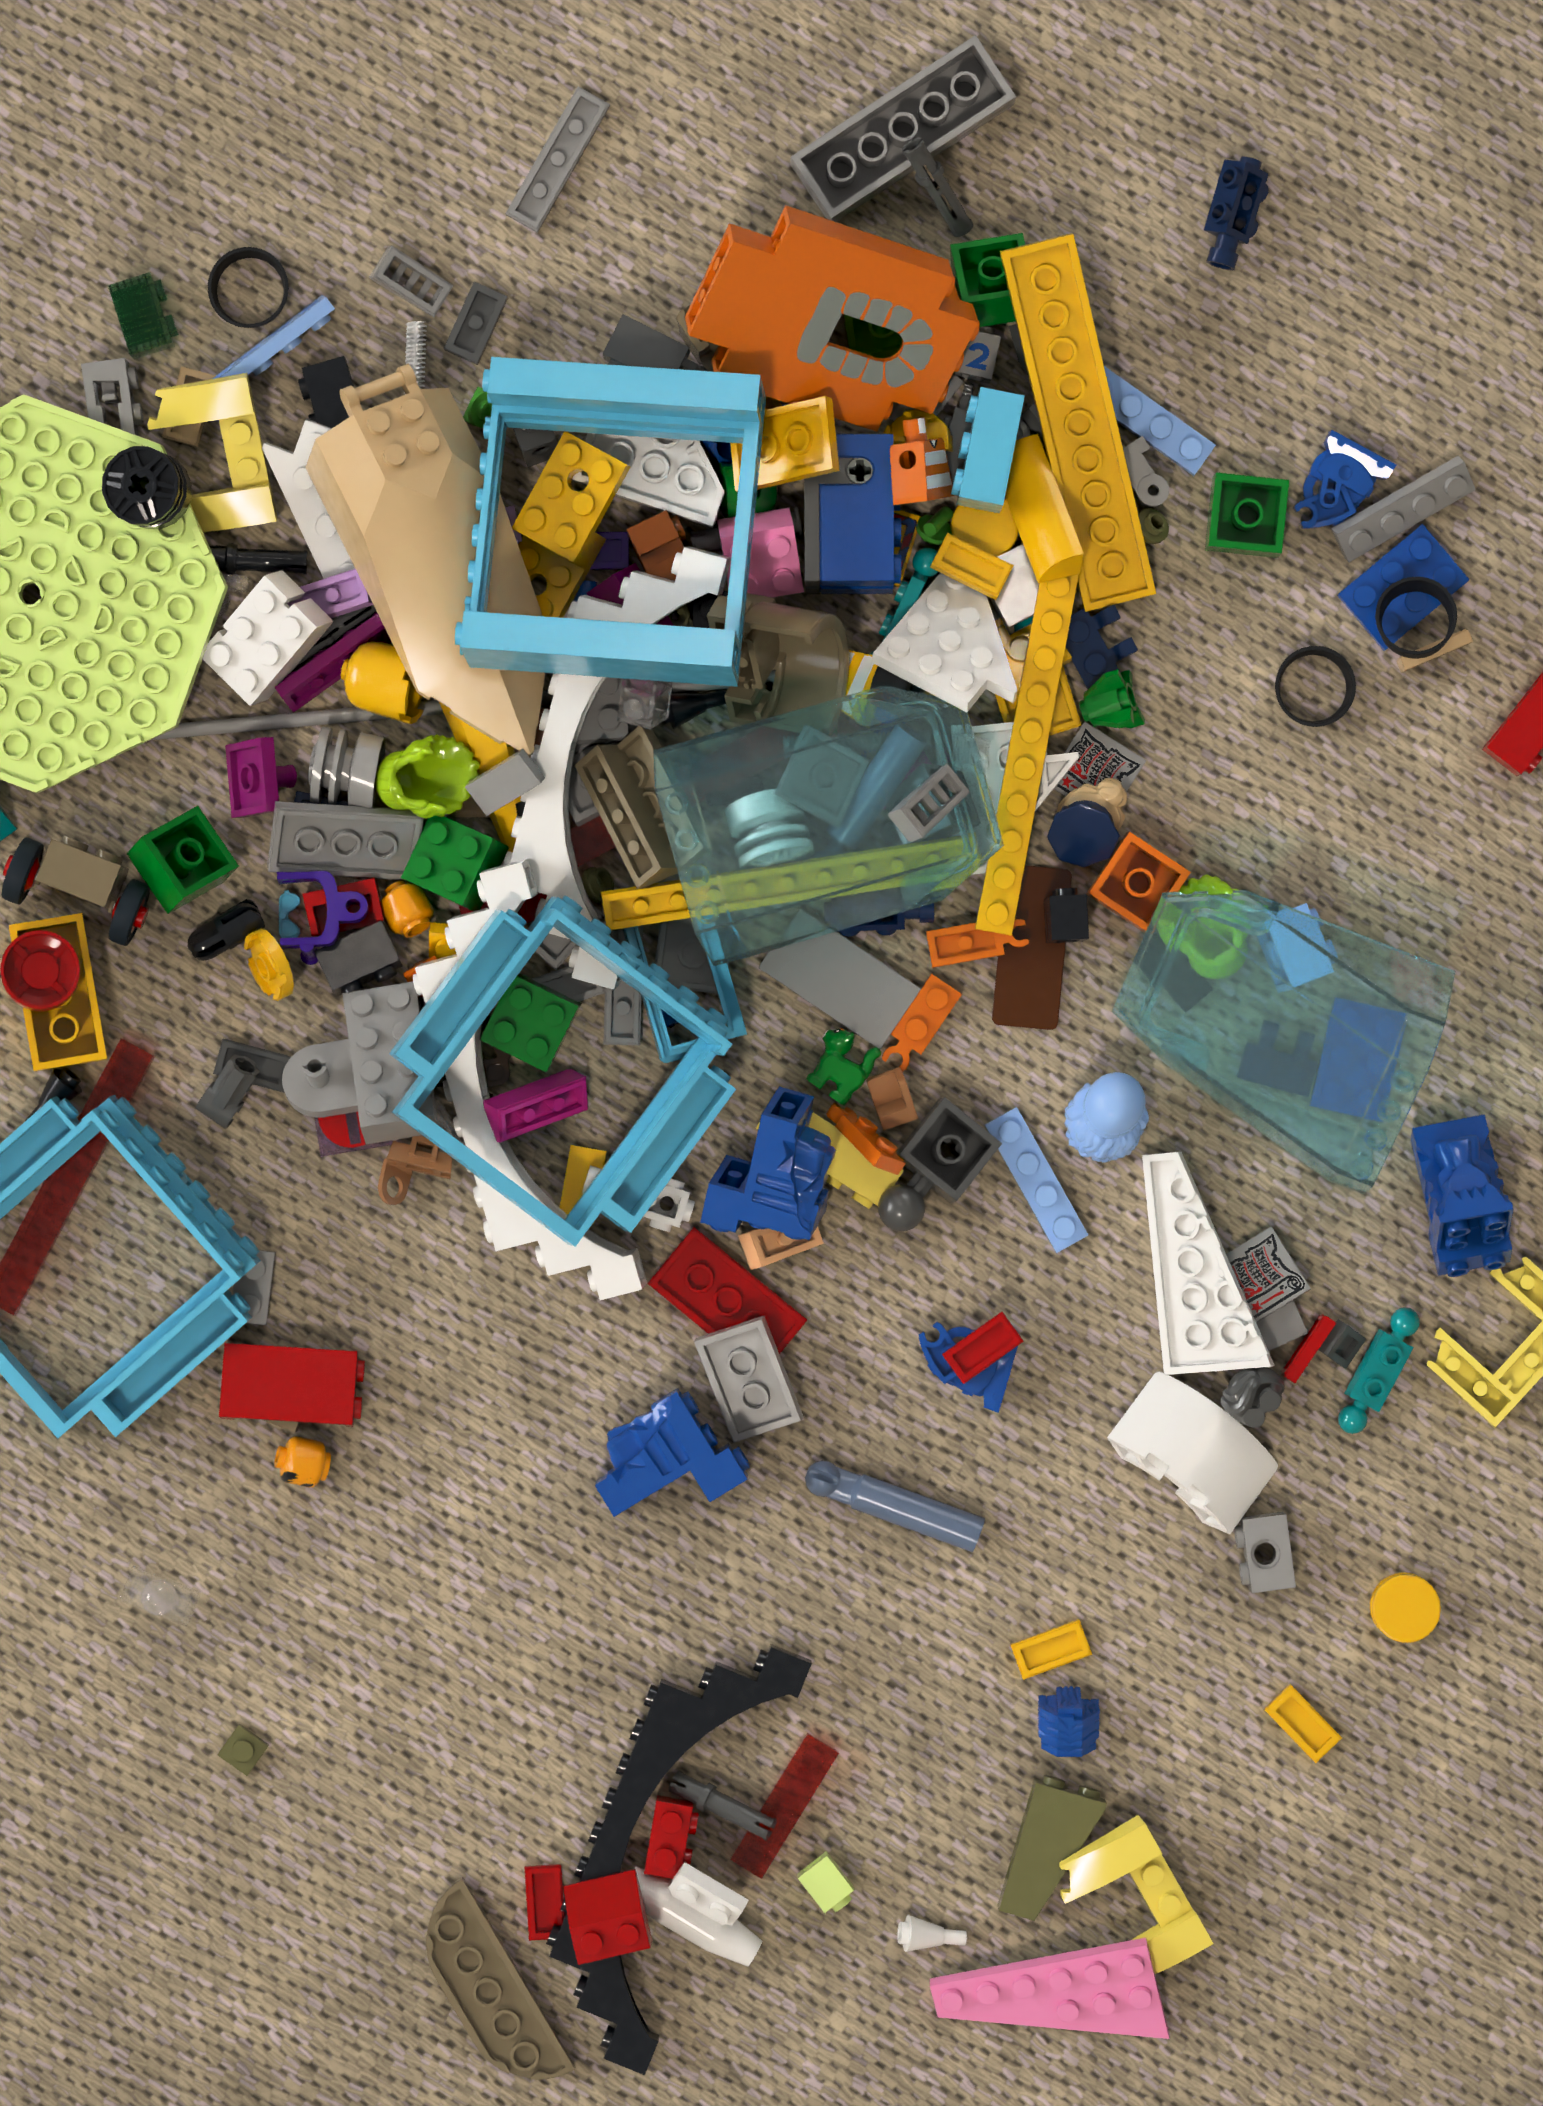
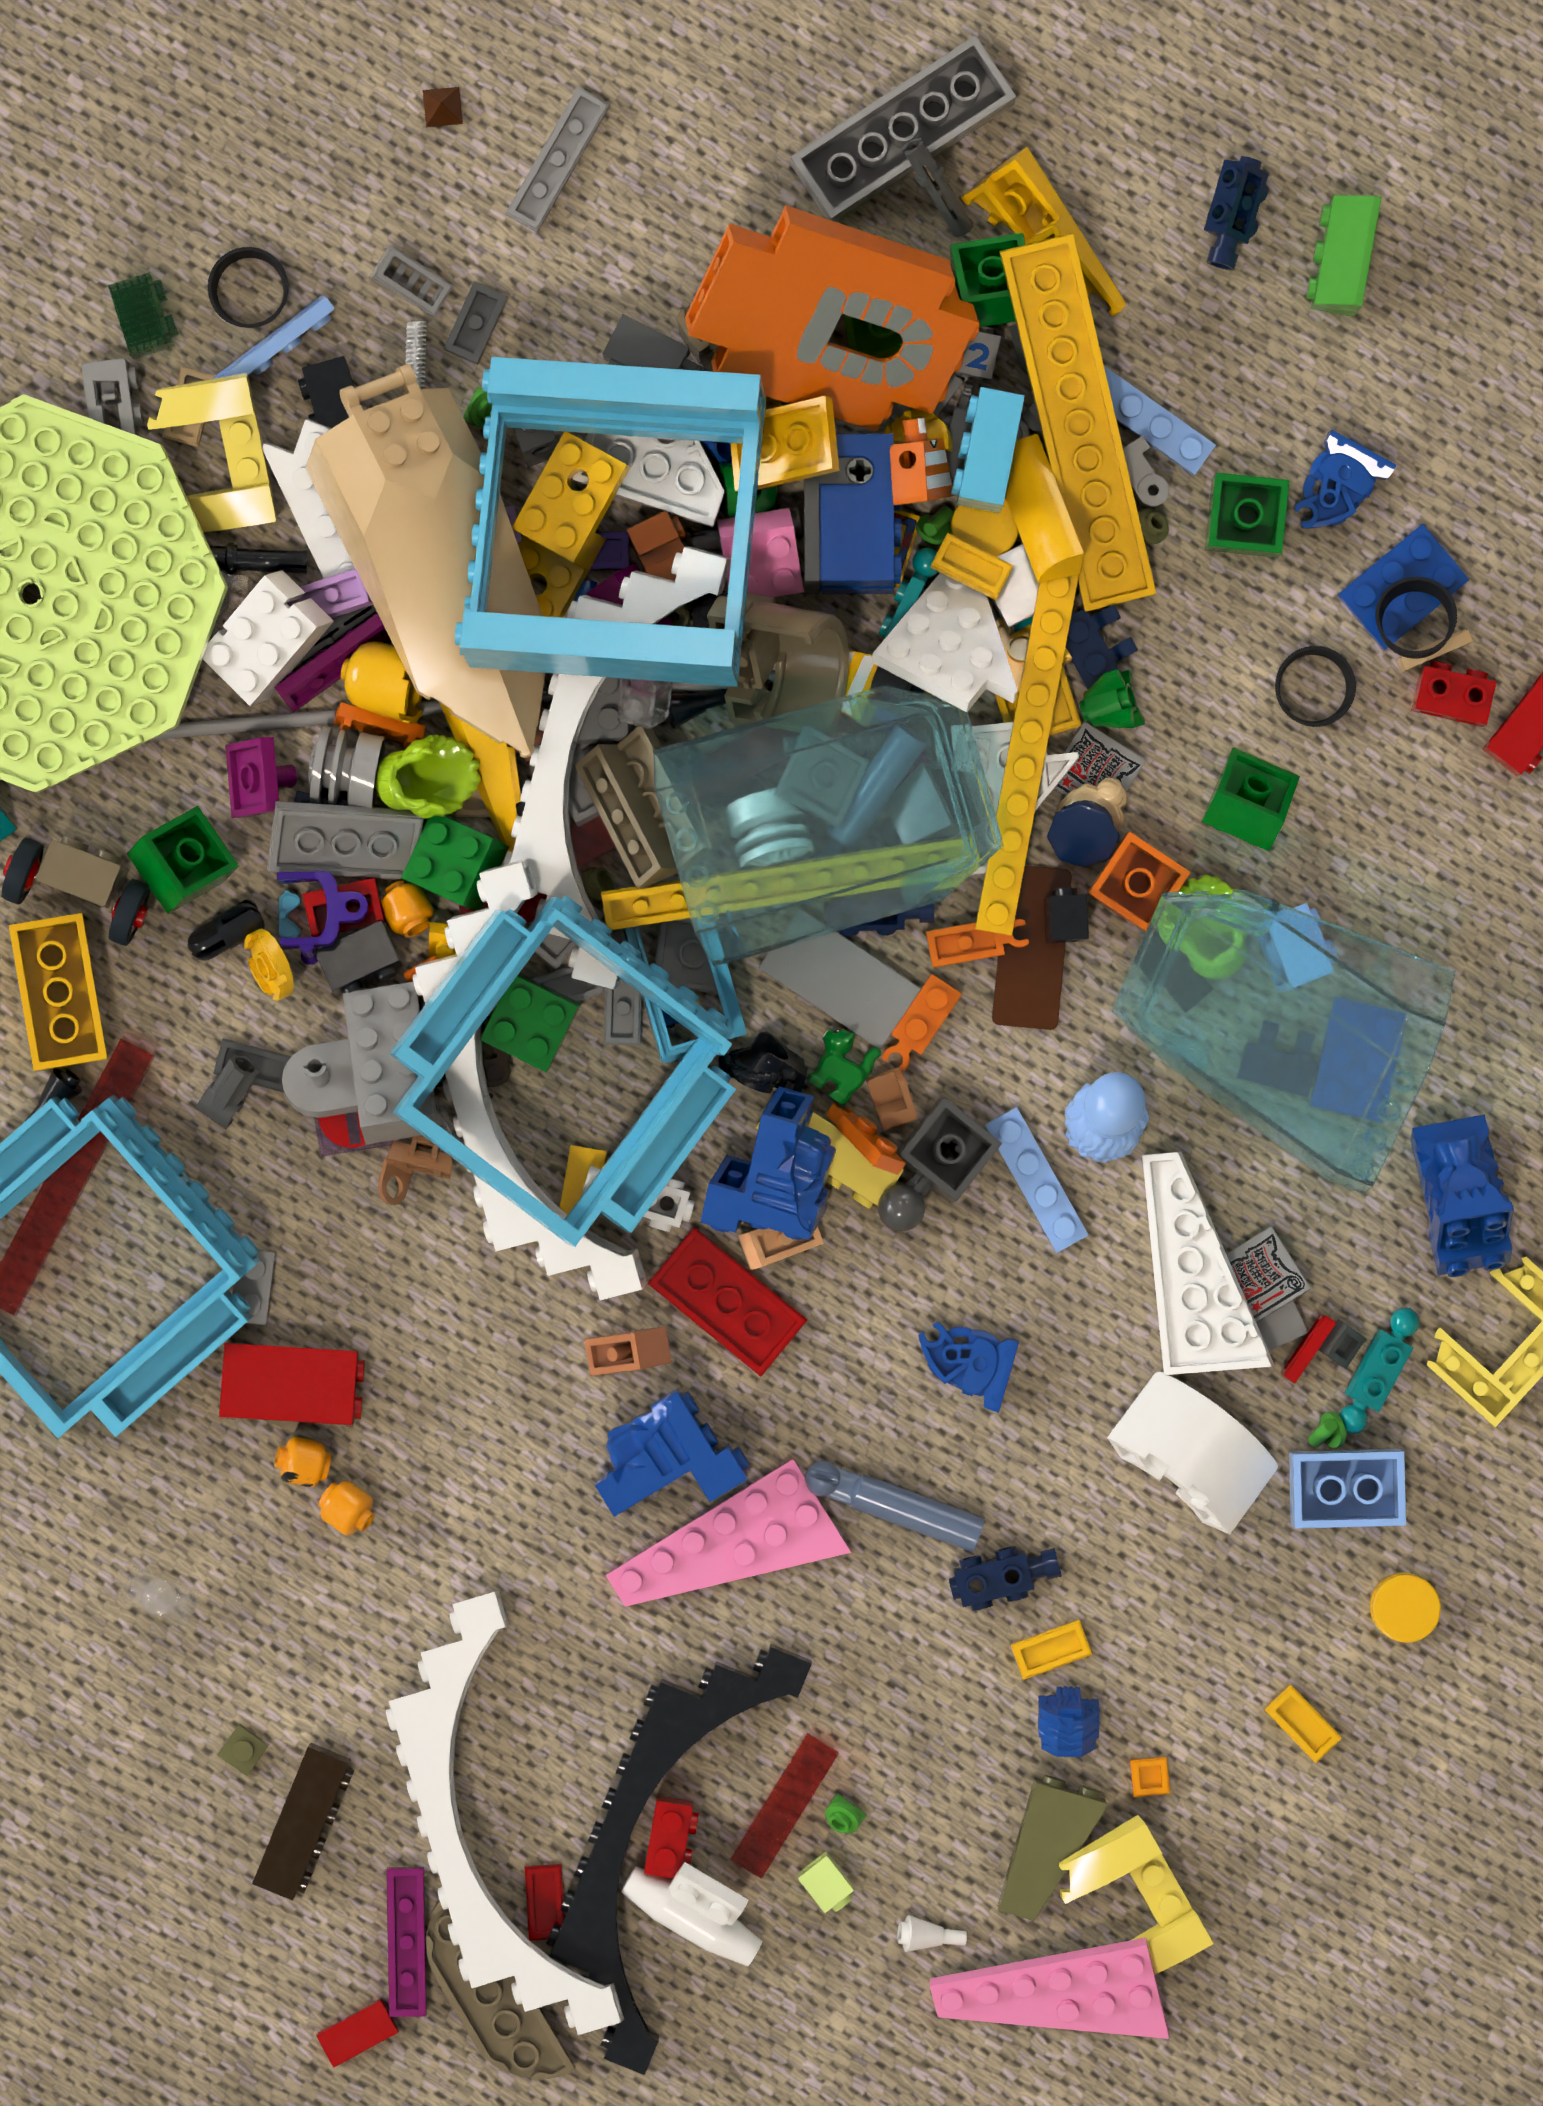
(40, 970): red wheel -> none
(166, 494): black wheel -> none
(302, 1821): none -> dark brown brick
(346, 1508): none -> light orange head
(357, 2033): none -> red tile
(358, 719): none -> orange piece
(406, 1941): none -> magenta plate
(442, 107): none -> reddish brown slope
(486, 1936): none -> white arch
(504, 782): light grey tile -> none
(536, 1104): dark pink slope -> none
(607, 1917): red slope -> none
(628, 1351): none -> nougat slope
(708, 1798): dark grey pin -> none
(748, 1379): light grey plate -> none
(749, 1534): none -> bright pink wing
(765, 1065): none -> black piece
(843, 1815): none -> bright green plate
(912, 819): light grey slope -> none
(982, 1347): red tile -> none
(993, 1573): none -> dark blue brick
(1028, 204): none -> yellow wedge
(1150, 1776): none -> light orange tile
(1251, 799): none -> green slope
(1252, 1395): dark grey hair -> none
(1279, 1570): light grey brick -> none
(1330, 1430): none -> bright green plate
(1344, 254): none -> bright green slope
(1347, 1488): none -> light blue brick
(1403, 508): light grey plate -> none
(1454, 694): none -> red brick

